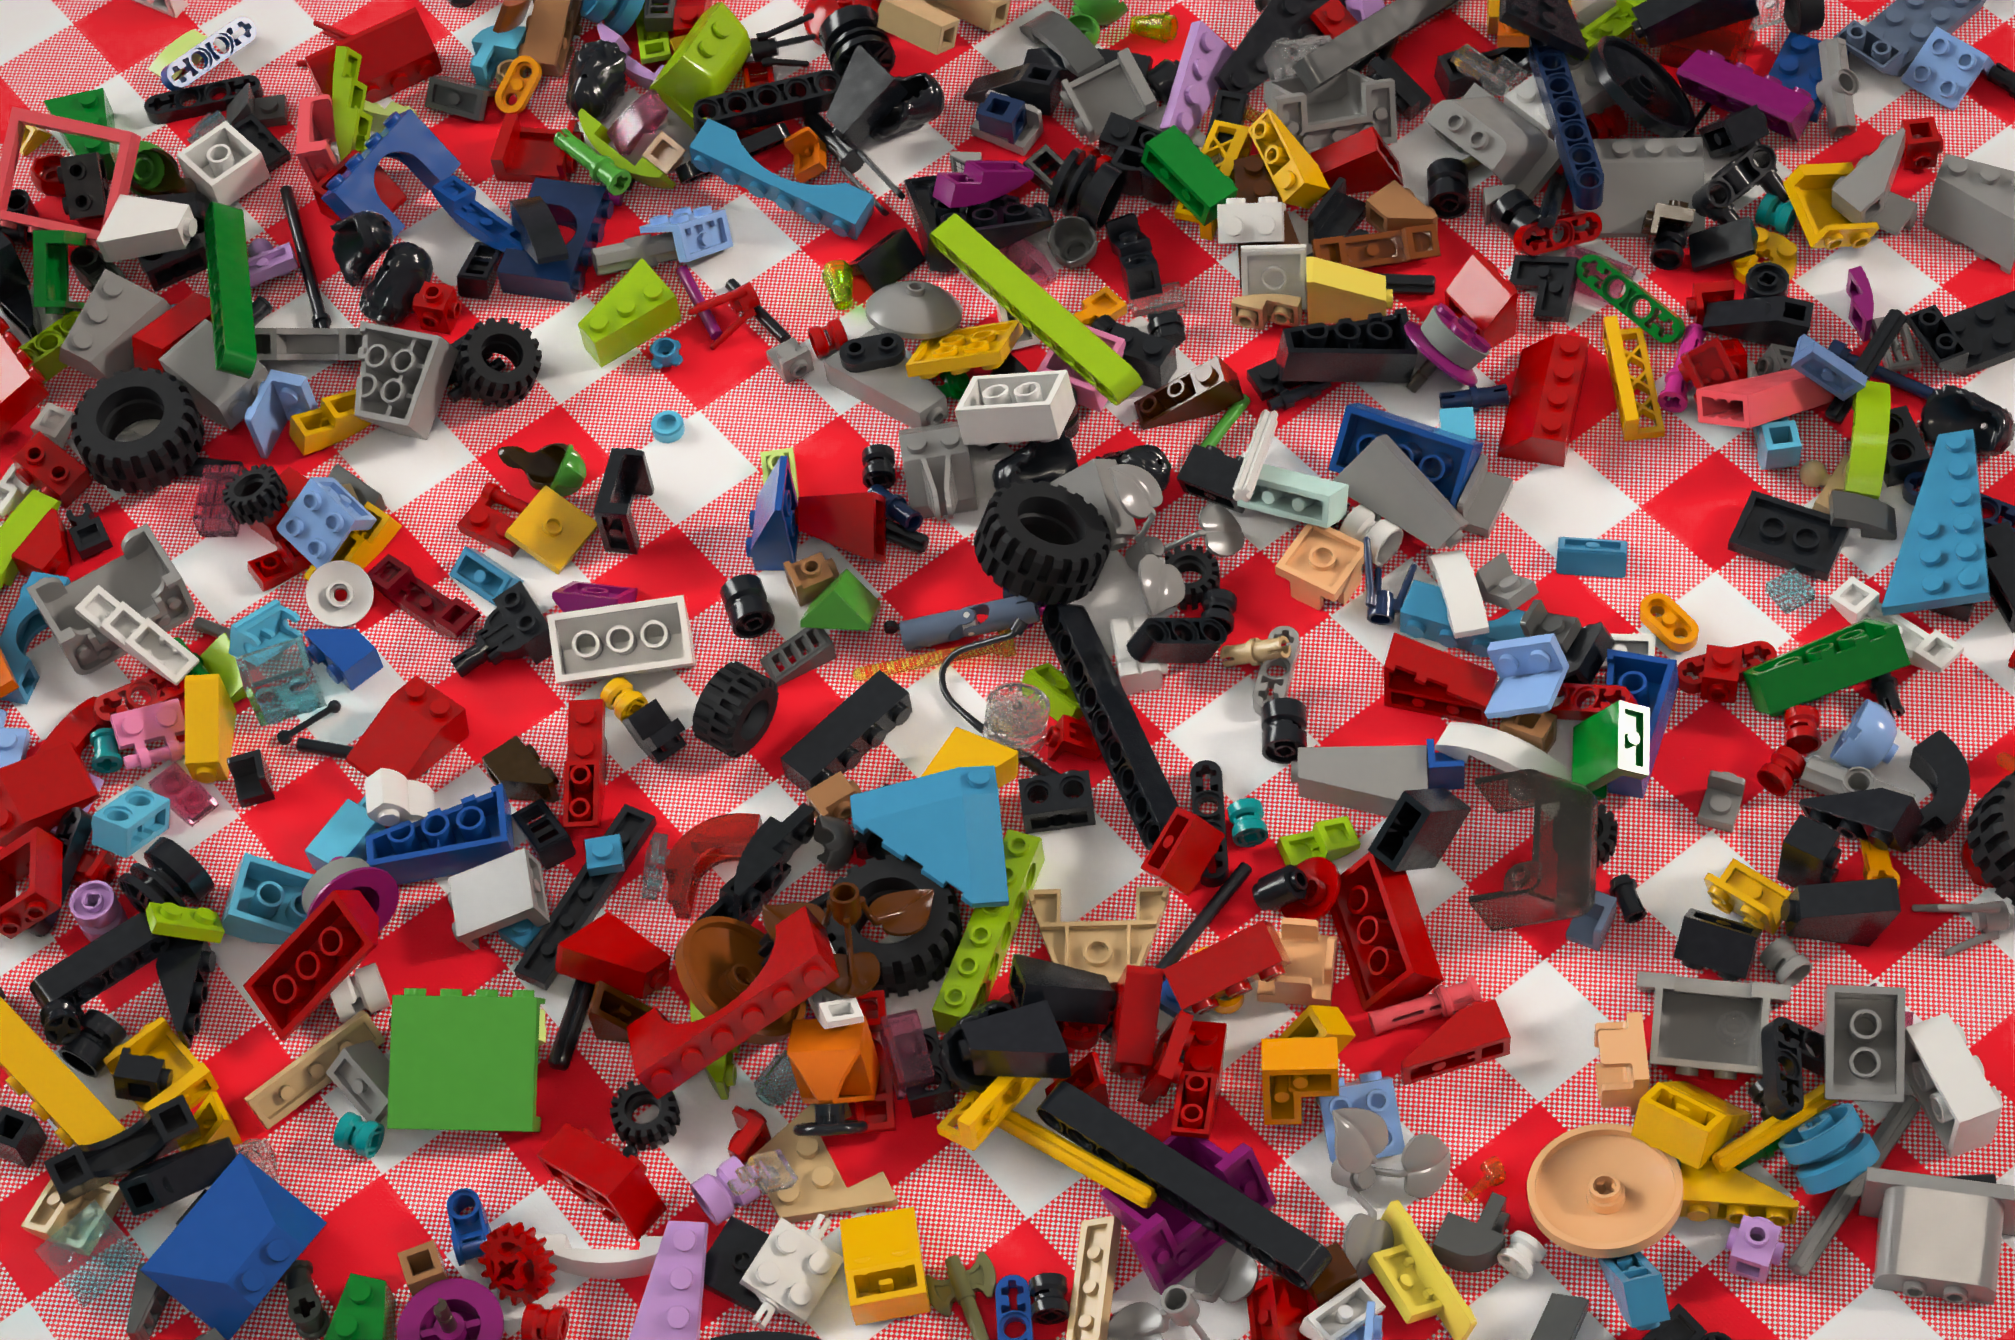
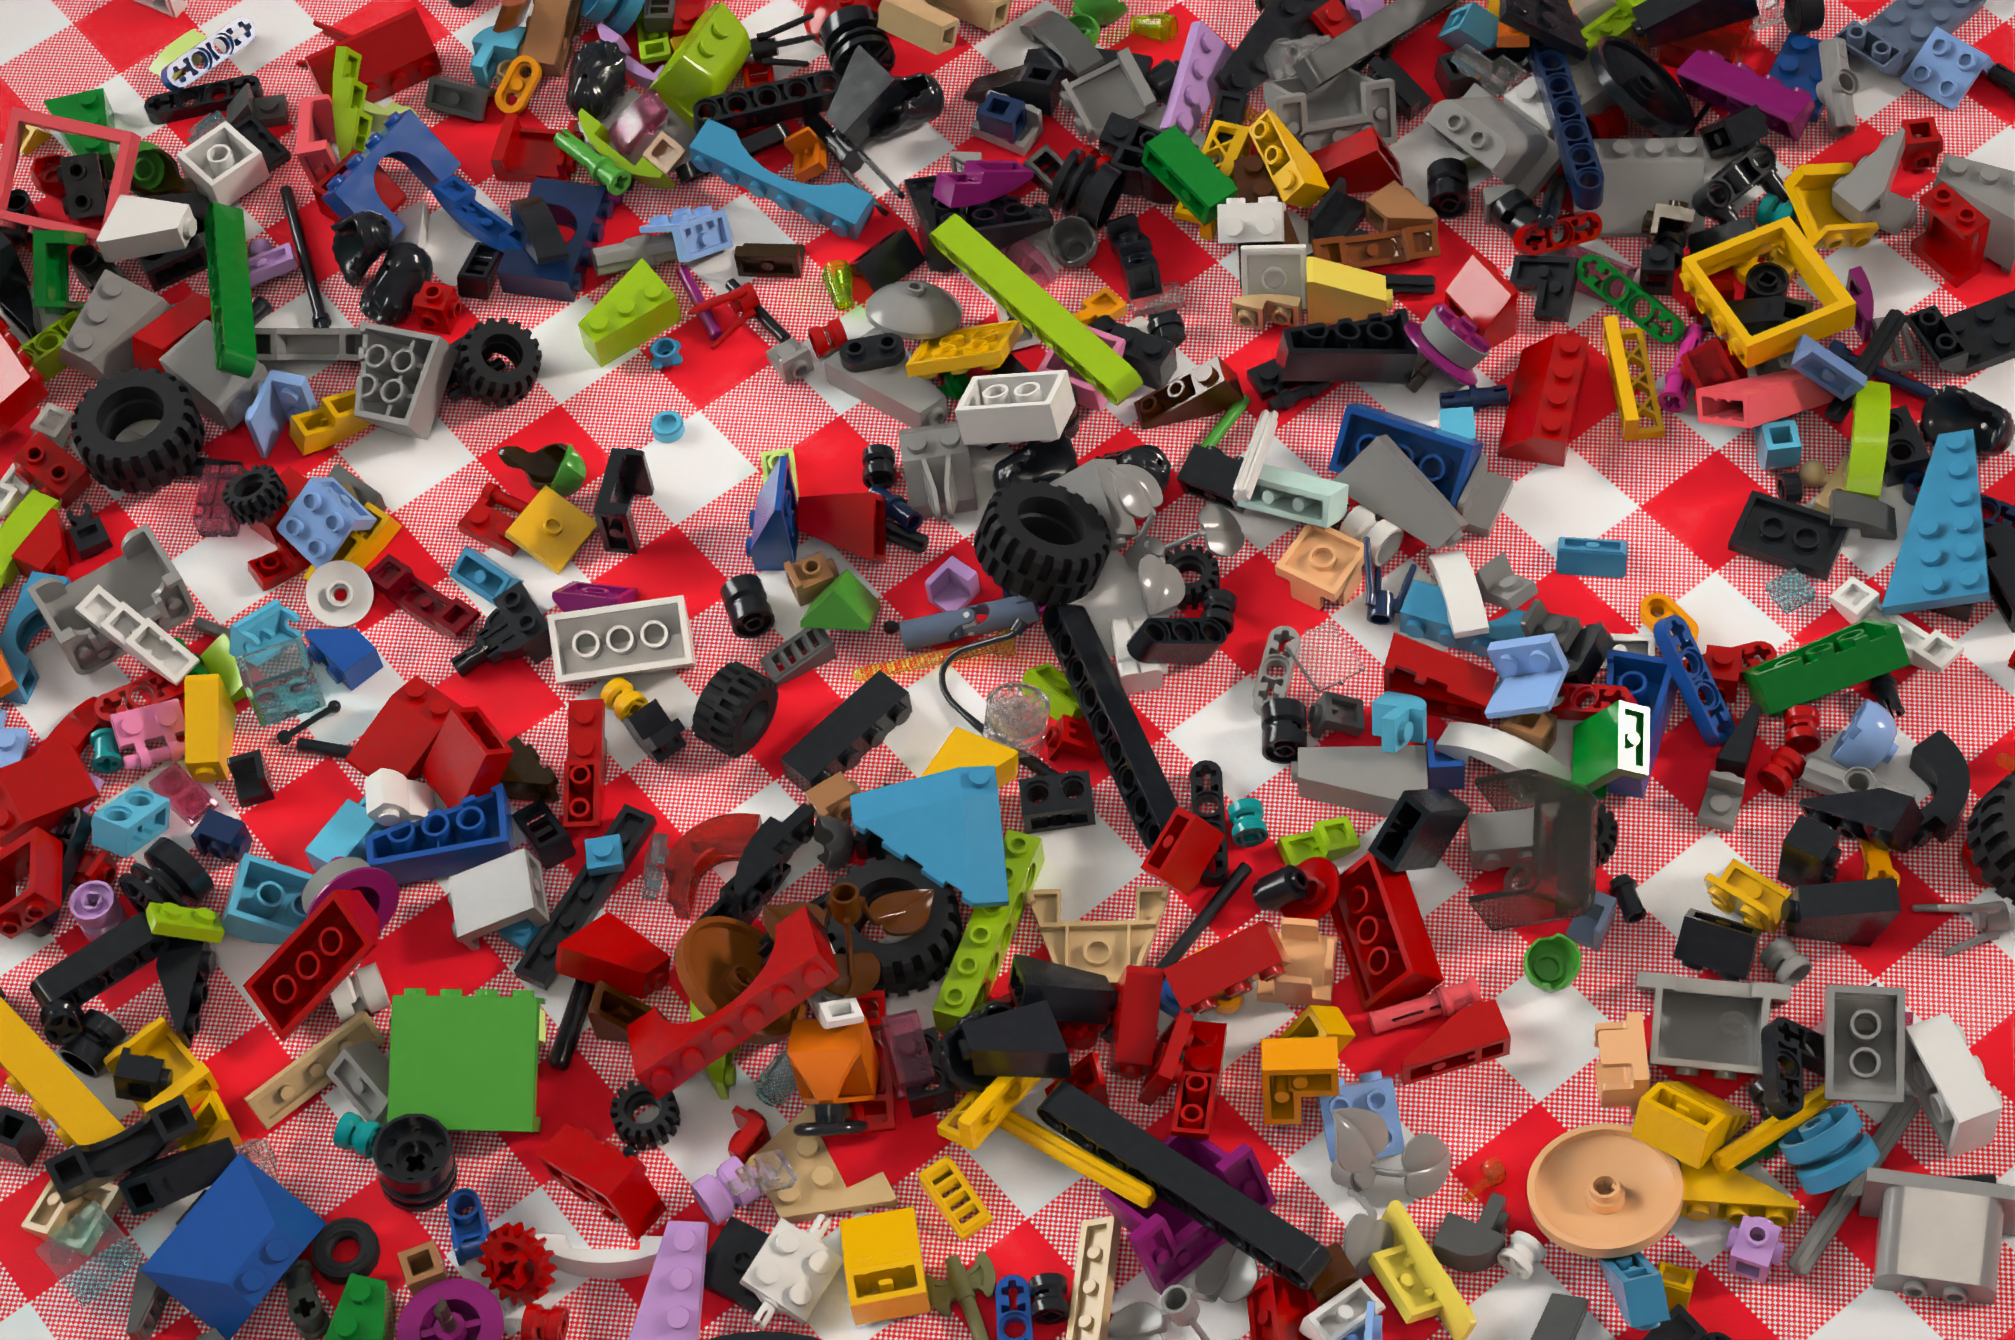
(222, 836): none -> dark blue brick
(336, 1232): none -> black tyre
(415, 1162): none -> black wheel
(416, 224): none -> white slope
(466, 756): none -> red brick
(770, 260): none -> dark brown panel
(941, 1178): none -> yellow slope
(952, 585): none -> lavender panel
(1255, 651): tan pin -> none
(1324, 657): none -> clear piece
(1336, 714): none -> dark grey bracket
(1399, 720): none -> medium azure brick
(1470, 26): none -> medium azure brick
(1500, 838): none -> light grey brick
(1552, 962): none -> bright green hair
(1657, 262): none -> black brick
(1677, 1284): none -> yellow slope
(1691, 682): none -> blue beam
(1737, 750): none -> black slope
(1789, 487): none -> black axle
(1834, 317): none -> yellow window
(1953, 235): none -> red panel

